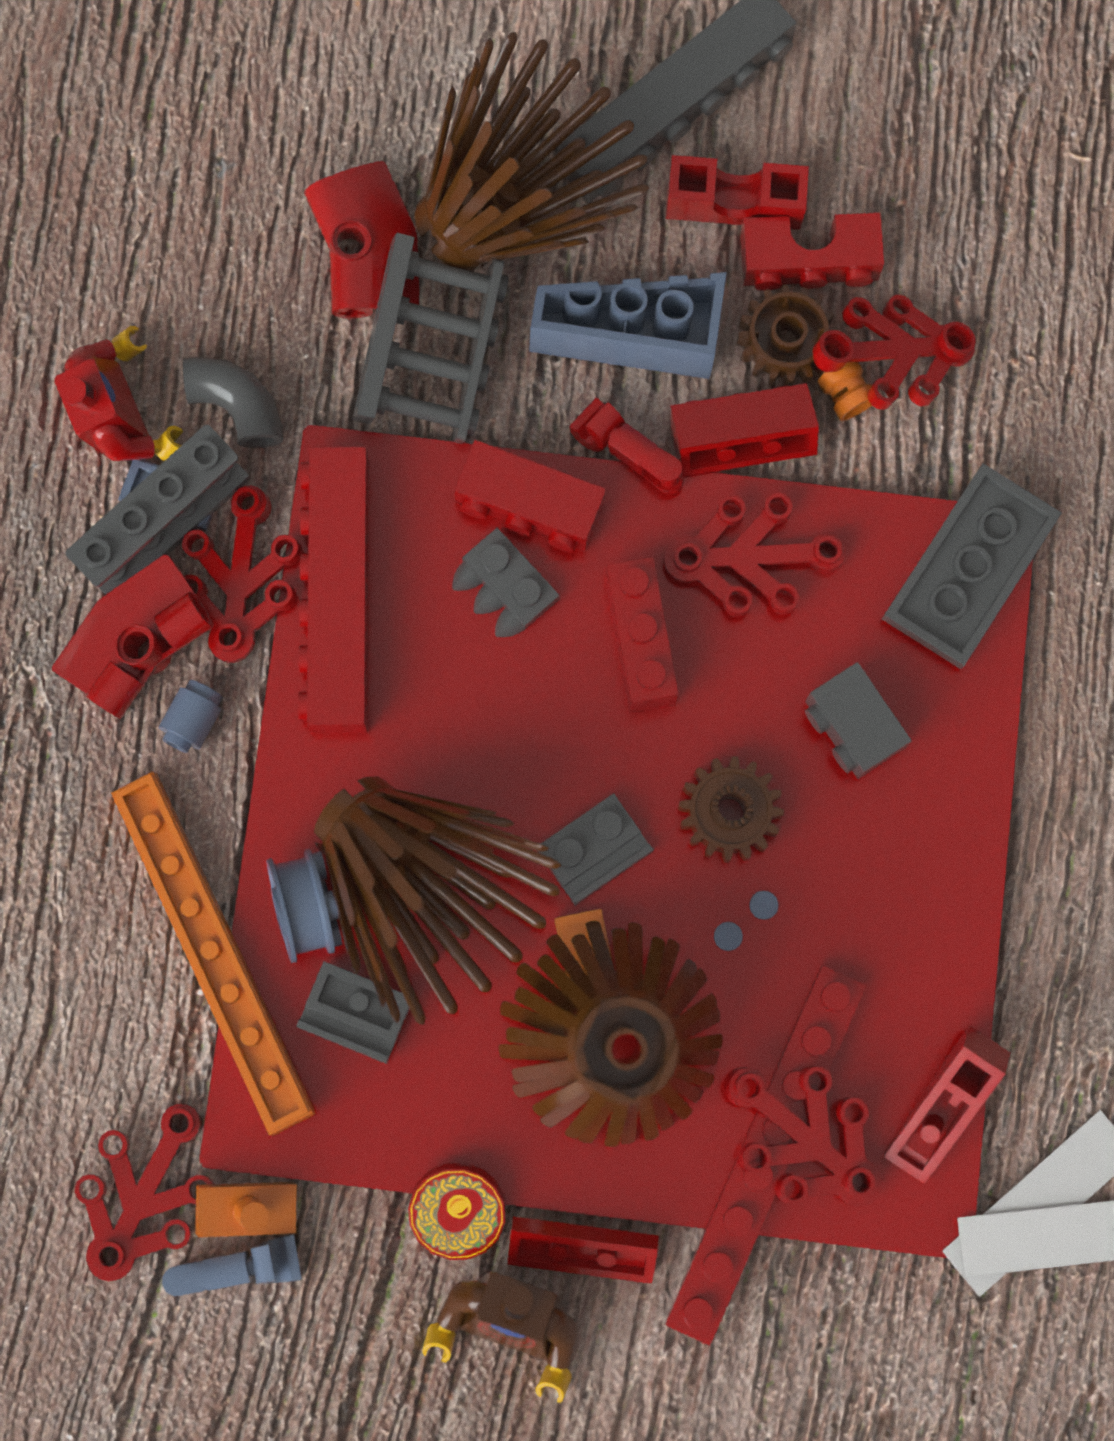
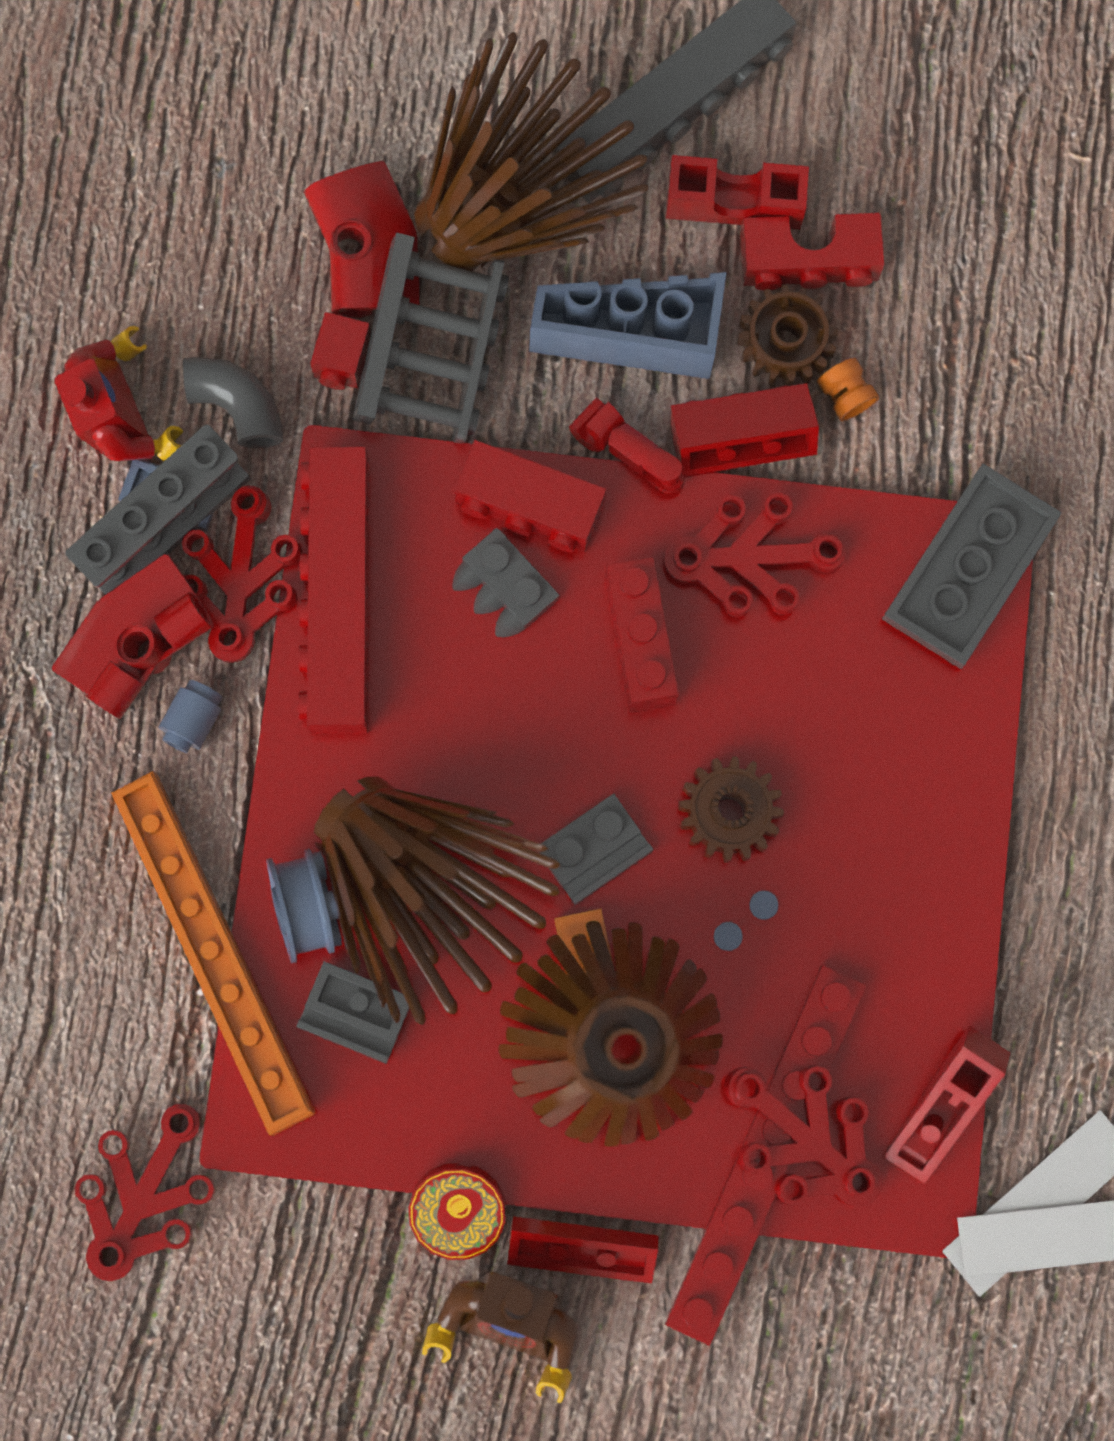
(245, 1209): orange tile -> none
(269, 1262): sand blue piece -> none
(340, 351): none -> red brick
(856, 721): dark grey brick -> none
(949, 343): red plant -> none

